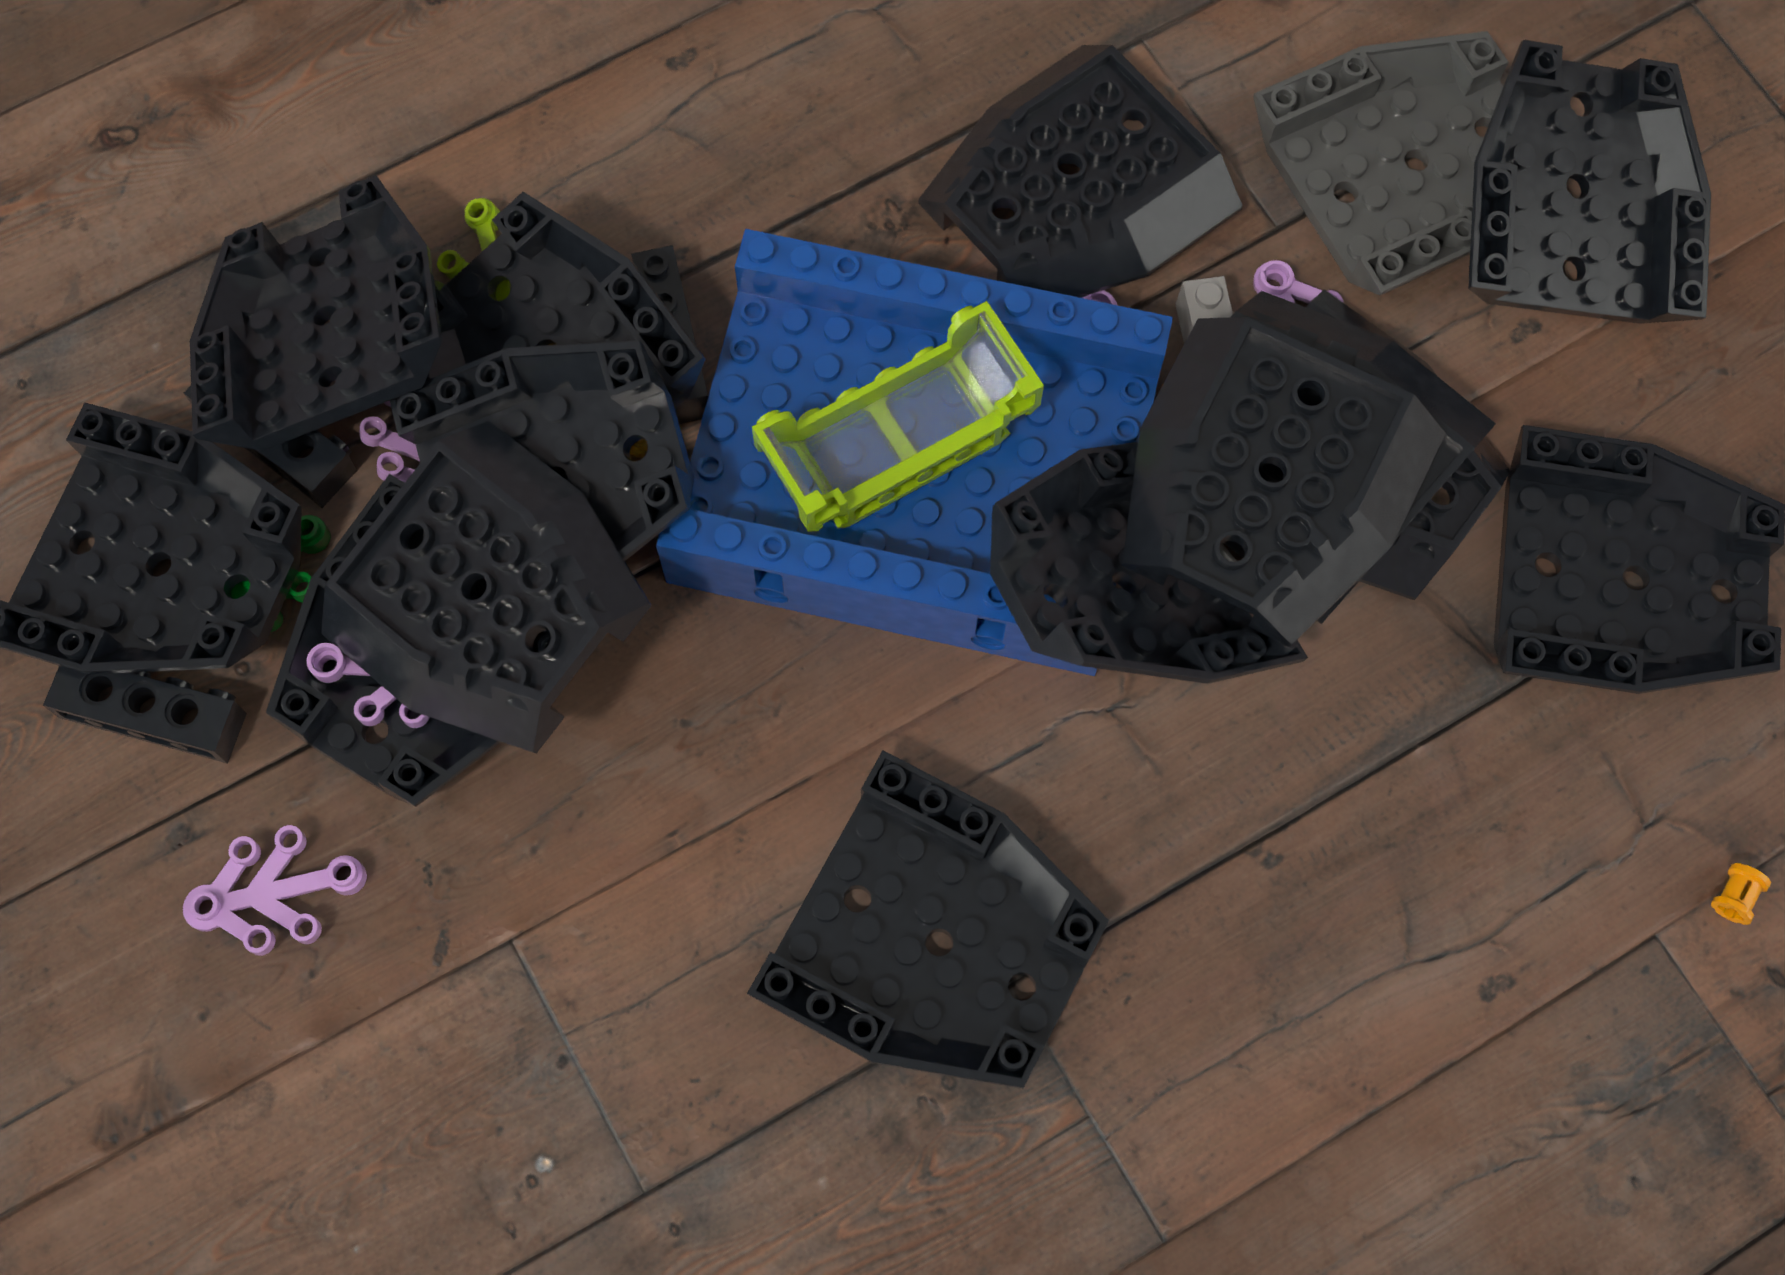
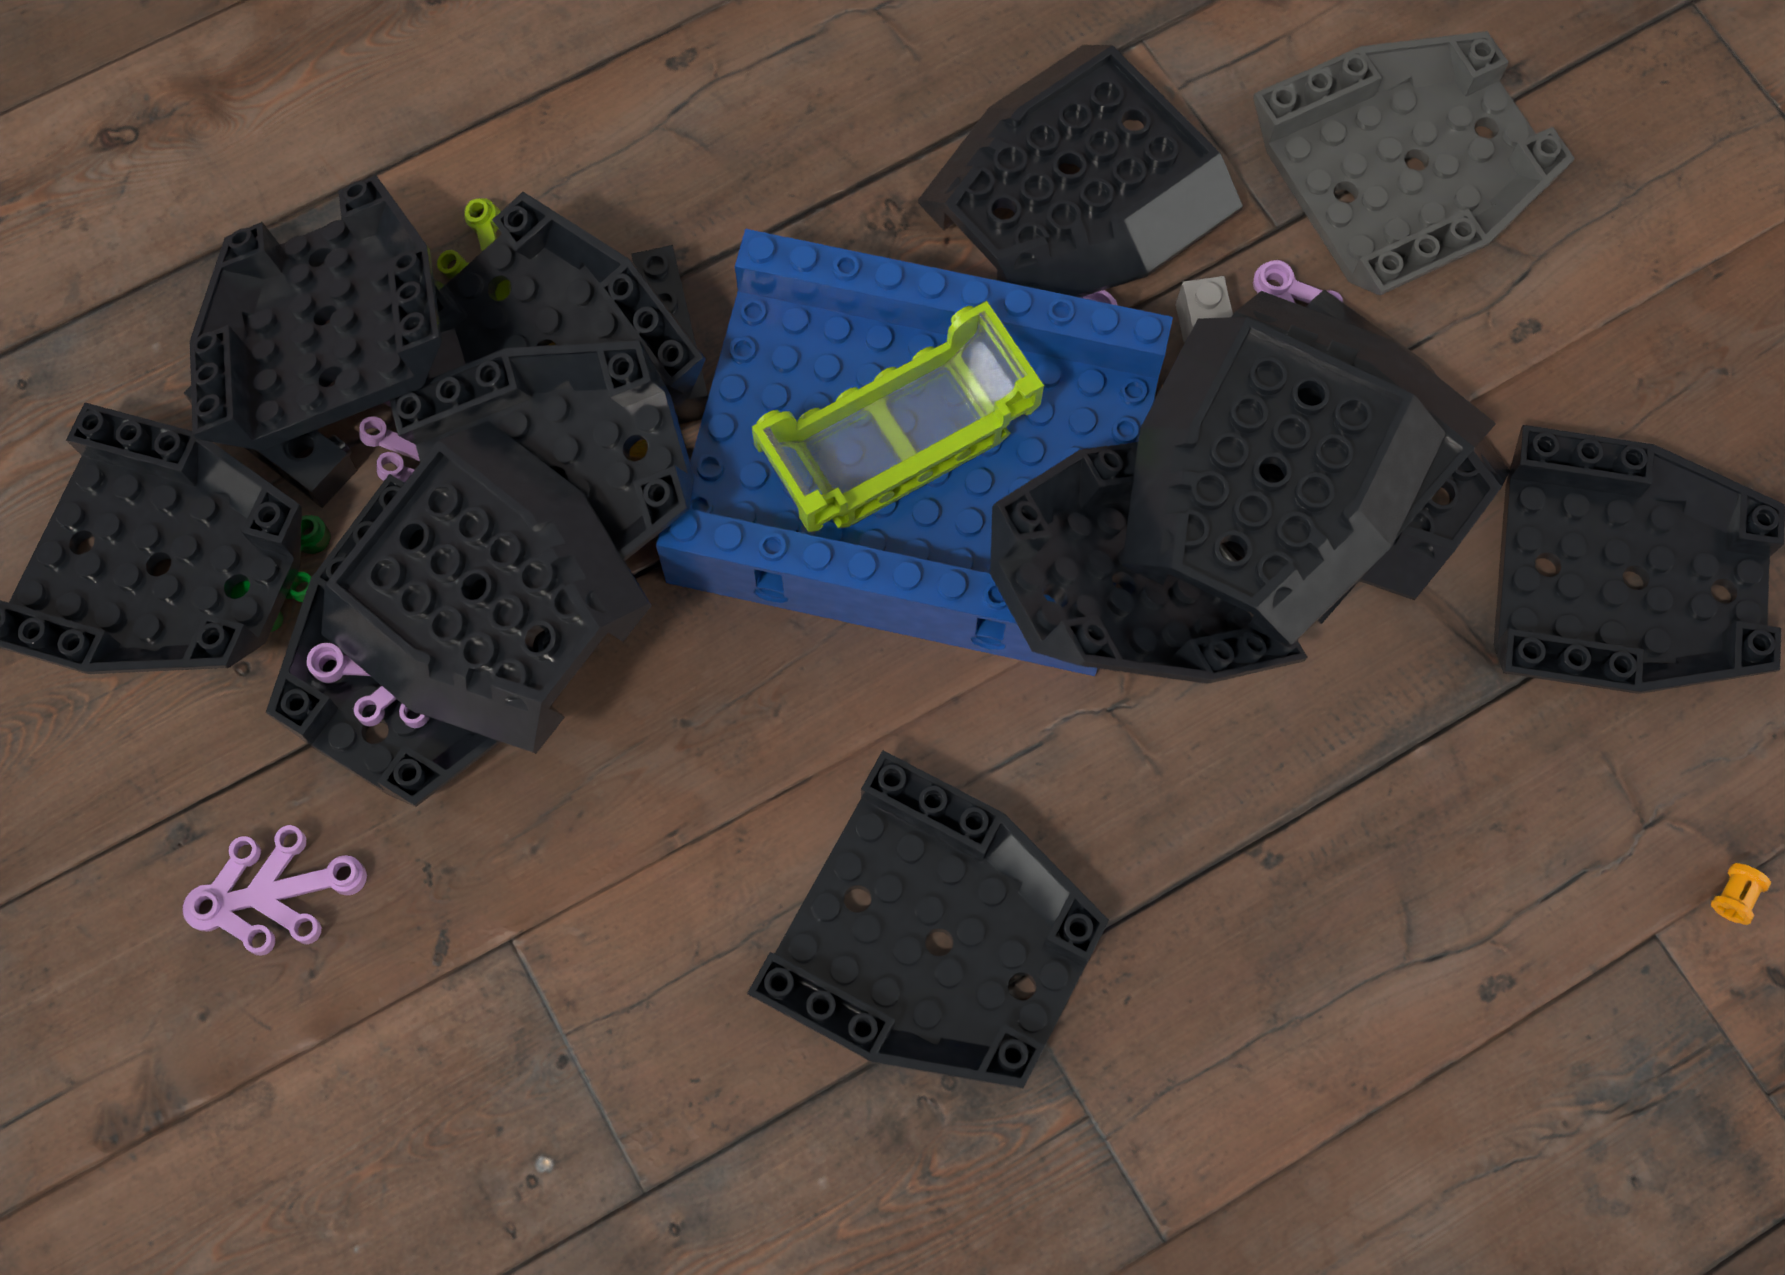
(211, 734): black brick -> none
(1642, 202): black wedge -> none

